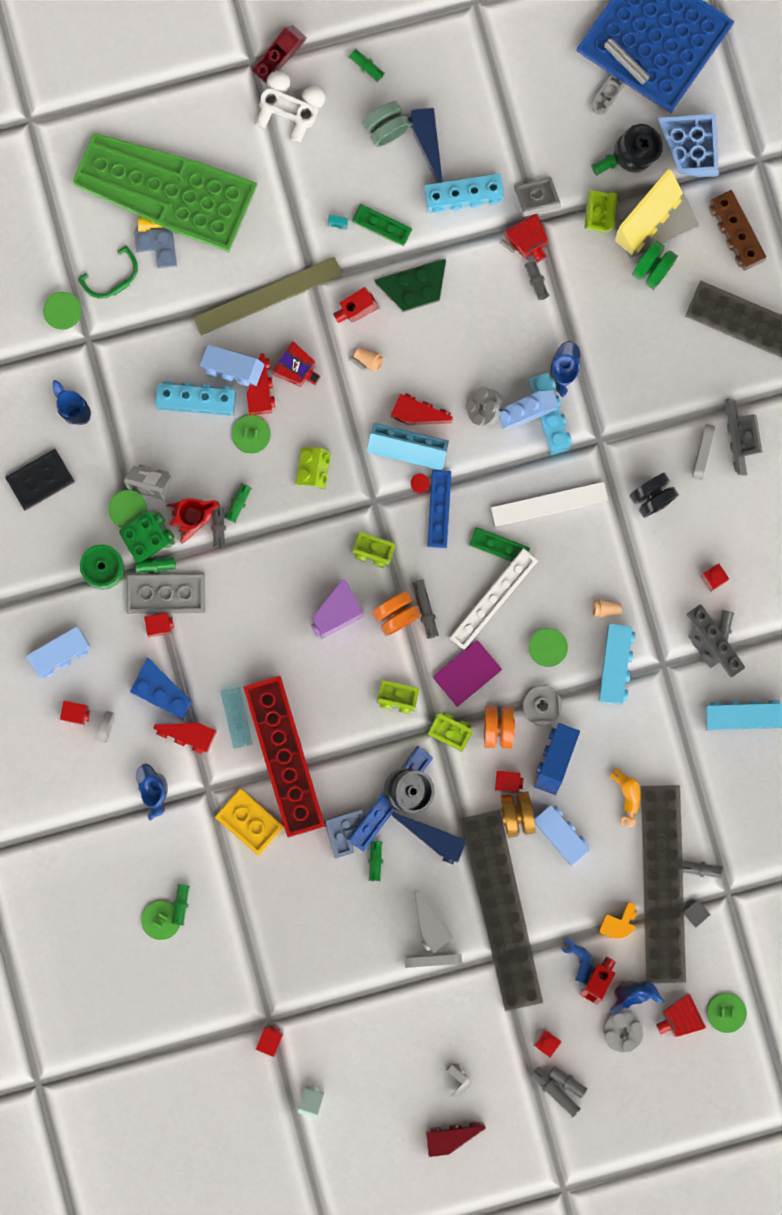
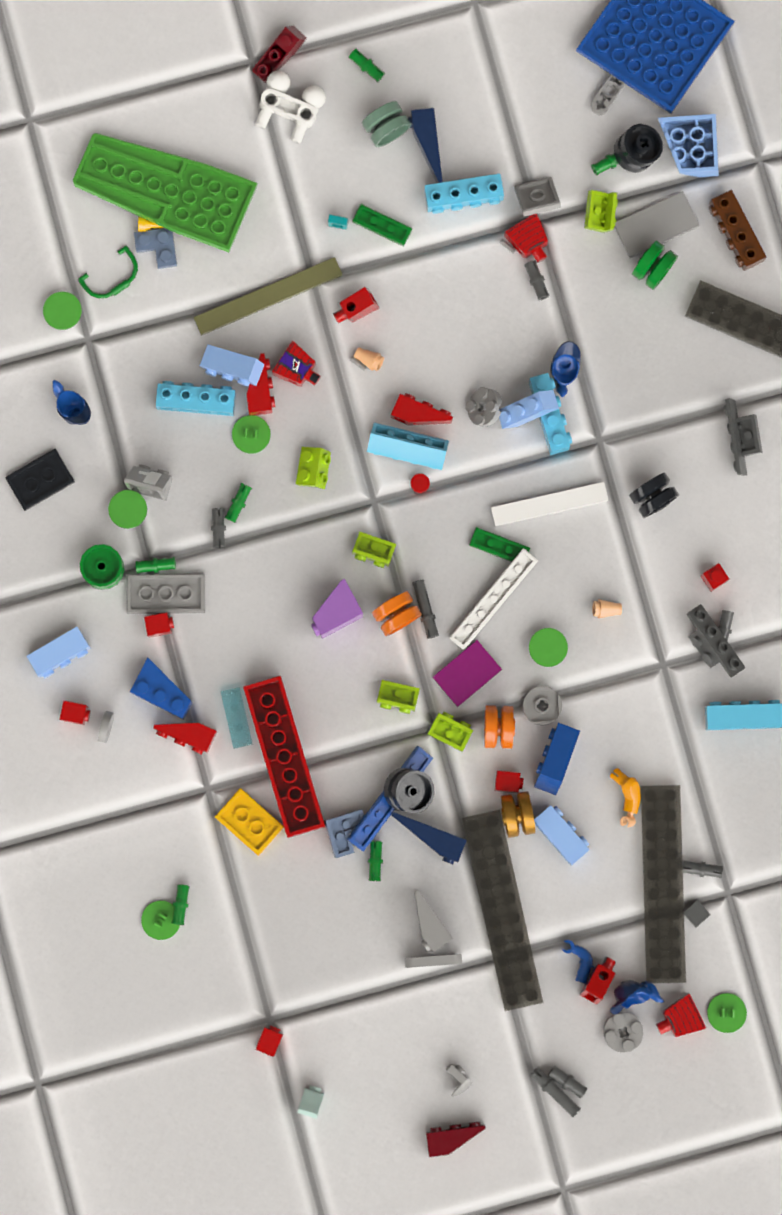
(147, 535): green bracket -> none
(152, 789): blue hair -> none
(191, 515): red piece -> none
(414, 286): dark green wing -> none
(439, 509): blue tile -> none
(547, 1043): red brick -> none
(615, 664): medium azure brick -> none
(618, 928): light orange brick -> none
(626, 61): light grey axle -> none
(649, 213): light yellow slope -> none
(703, 452): light grey beam -> none

